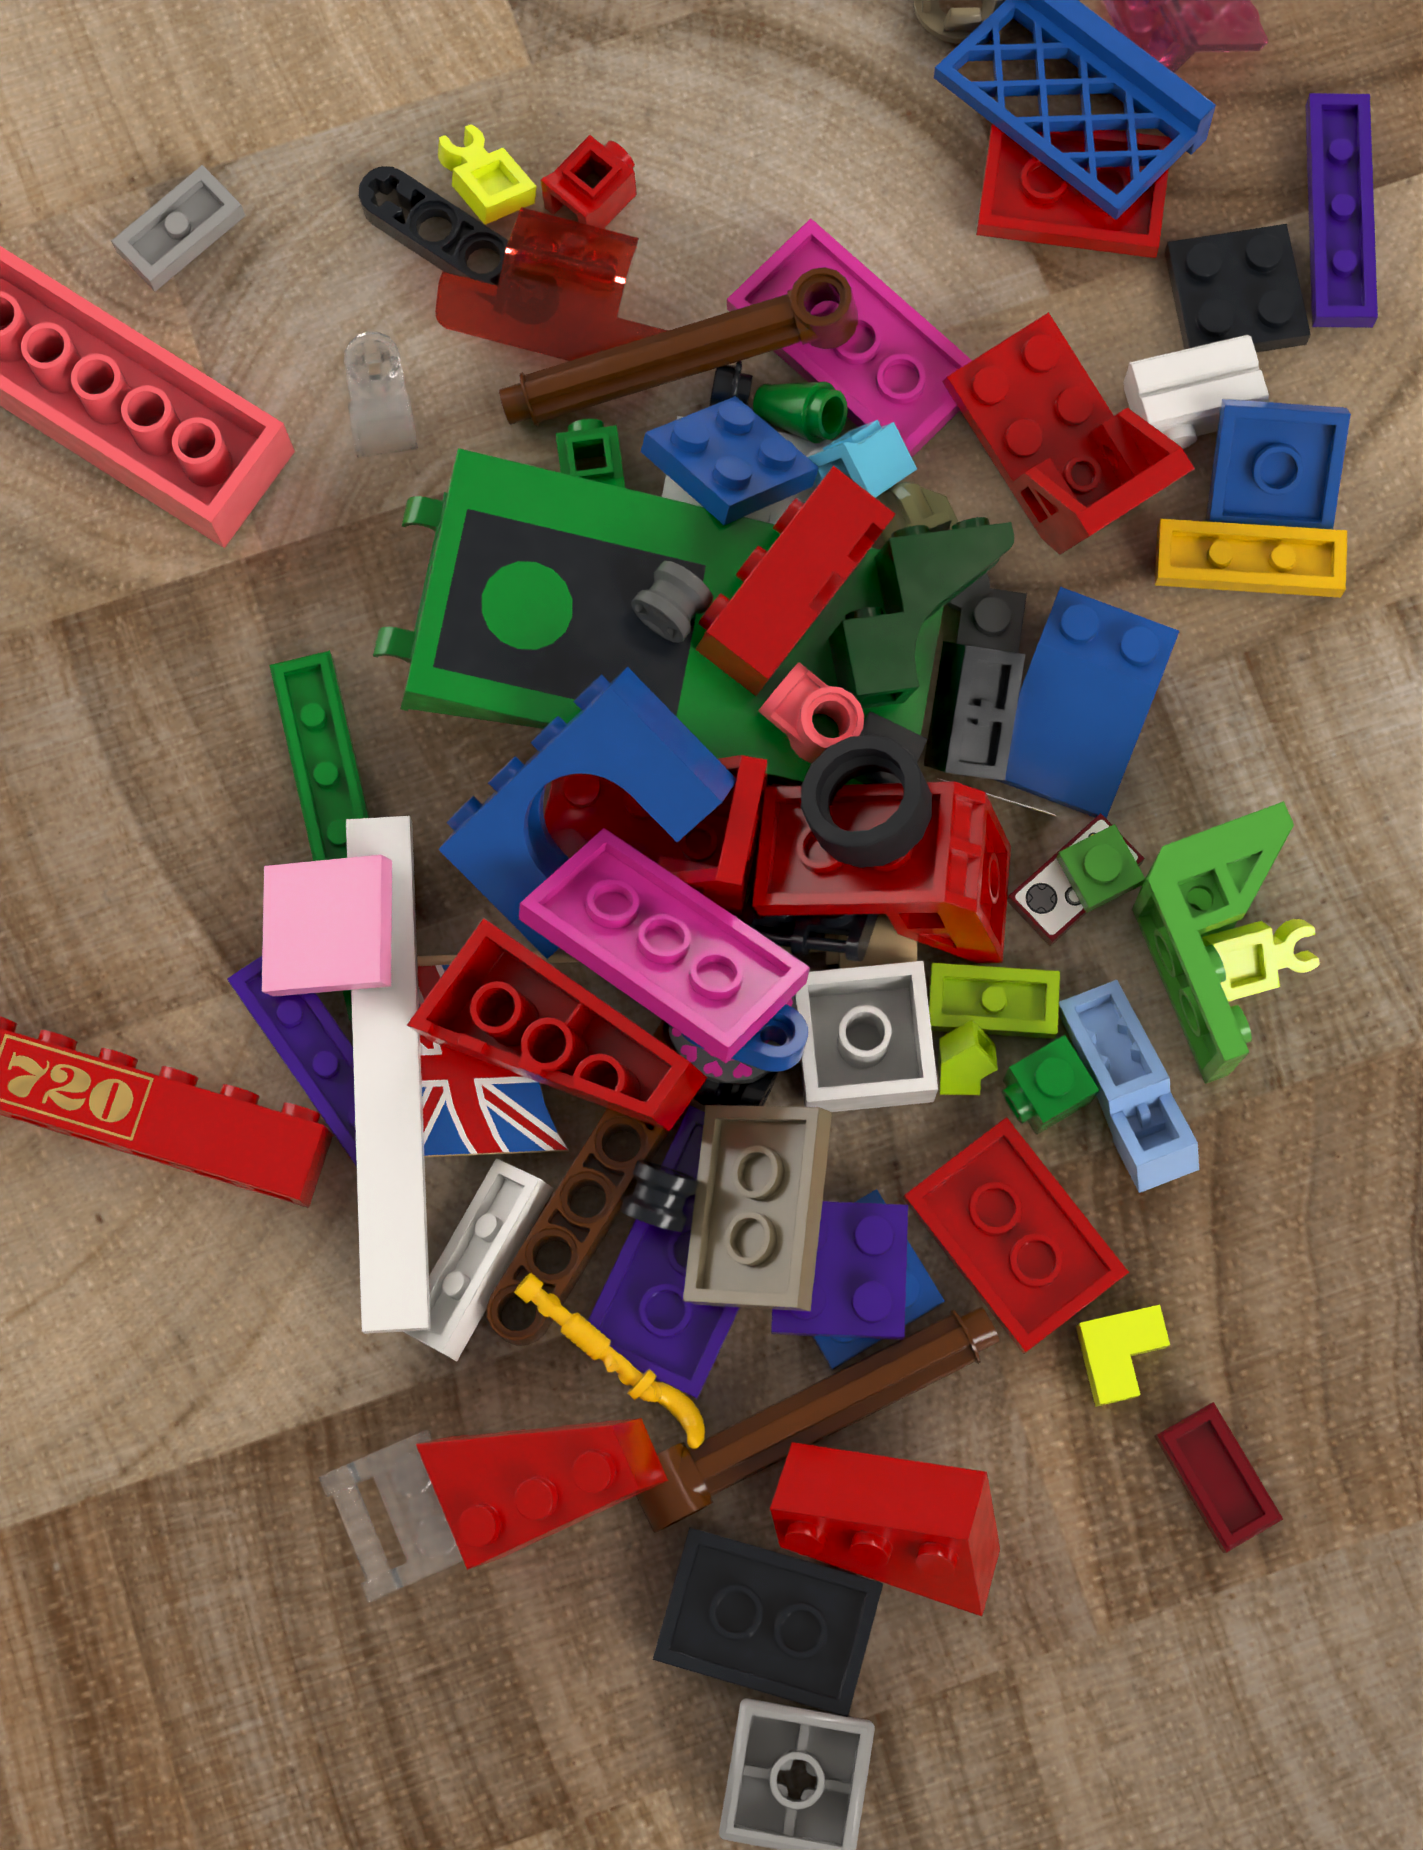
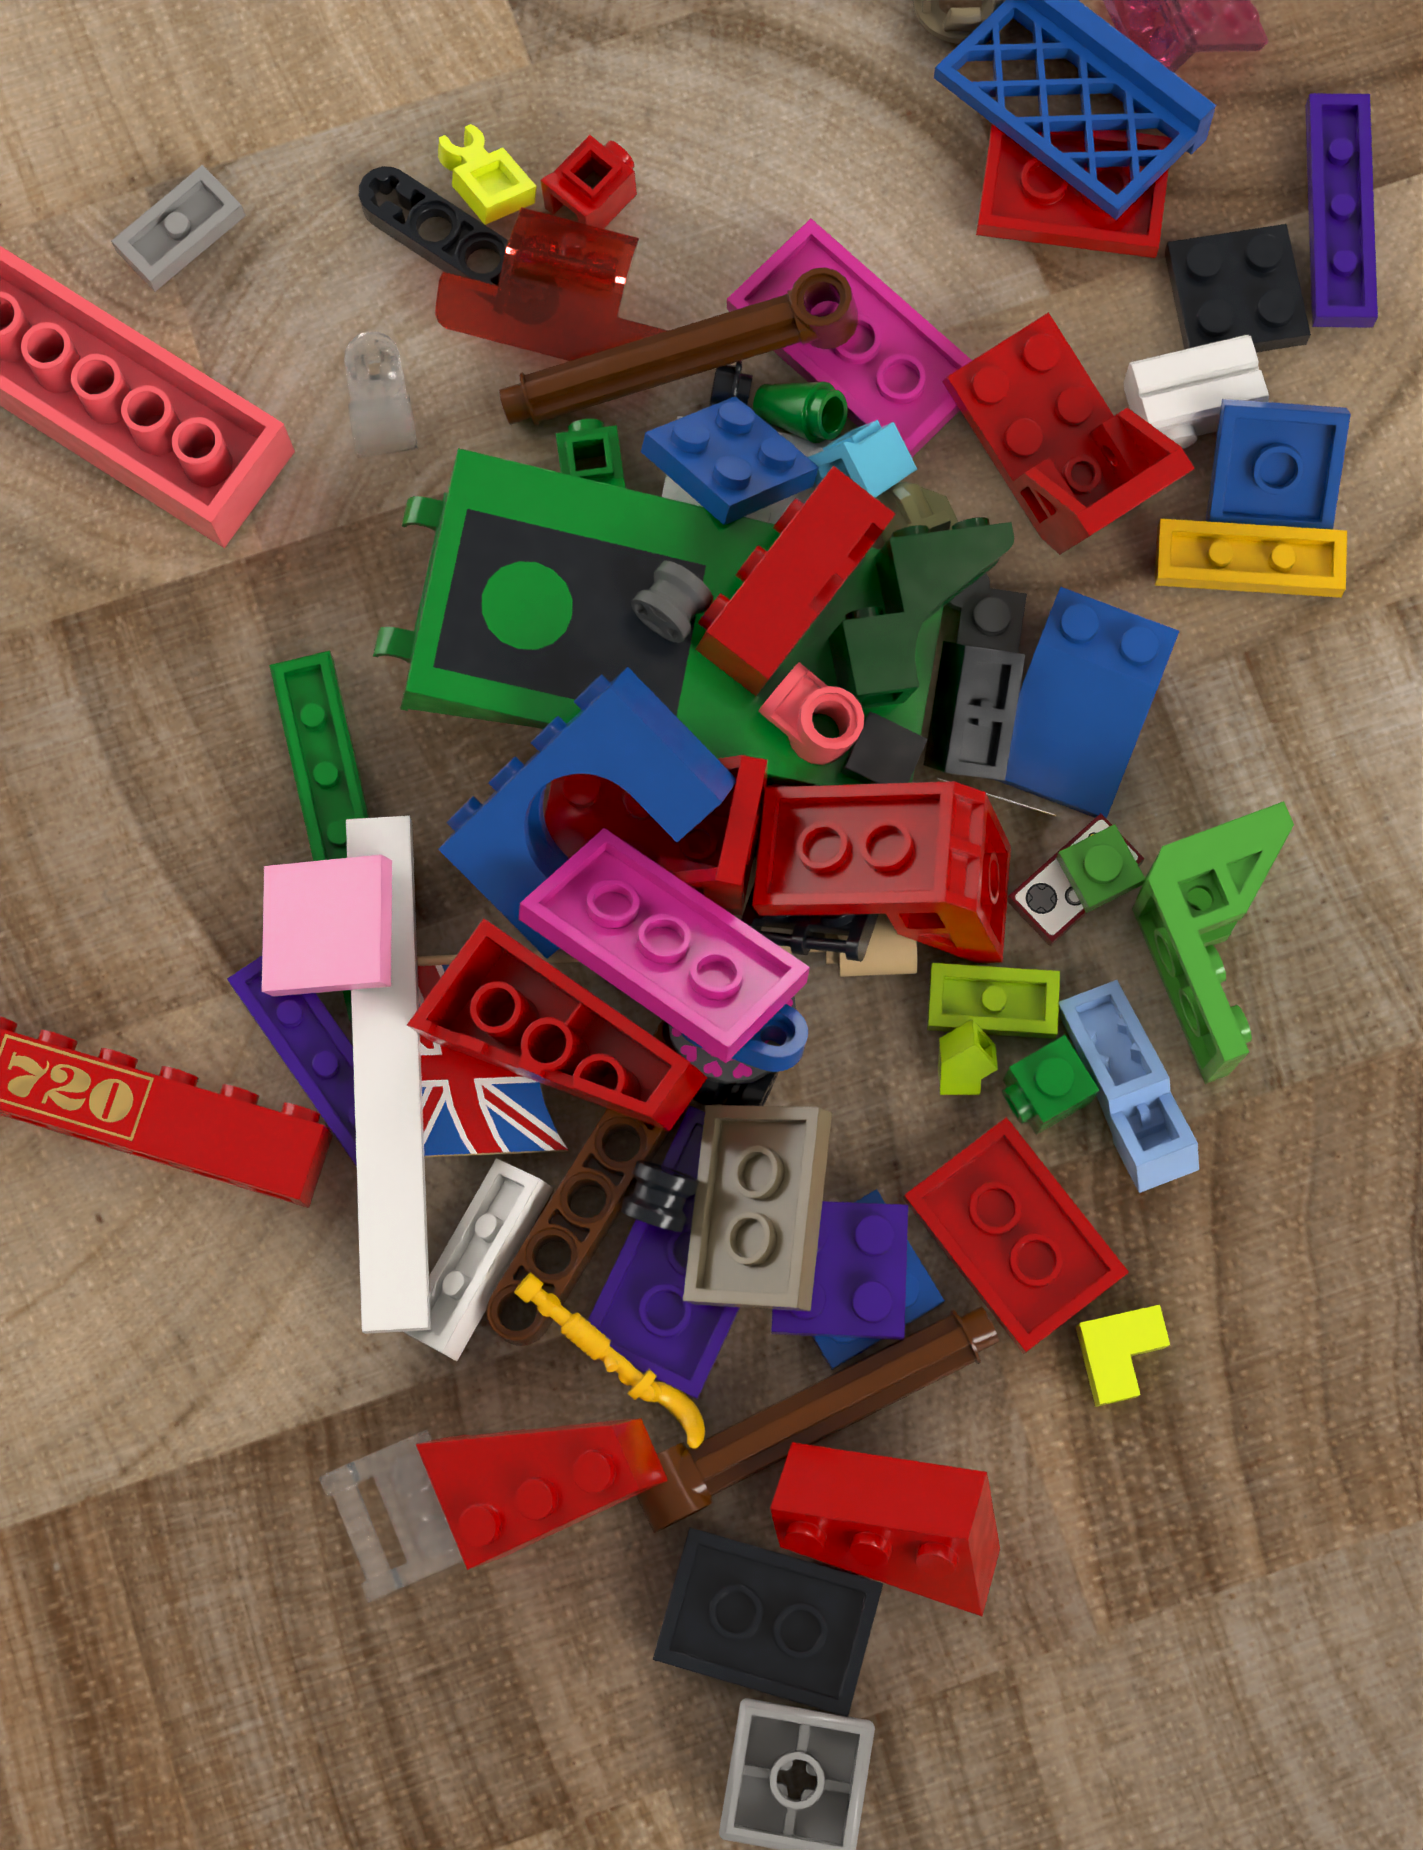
(851, 759): black tyre -> none
(867, 1038): white brick -> none
(1218, 1477): dark red tile -> none
(1255, 955): neon yellow plate -> none

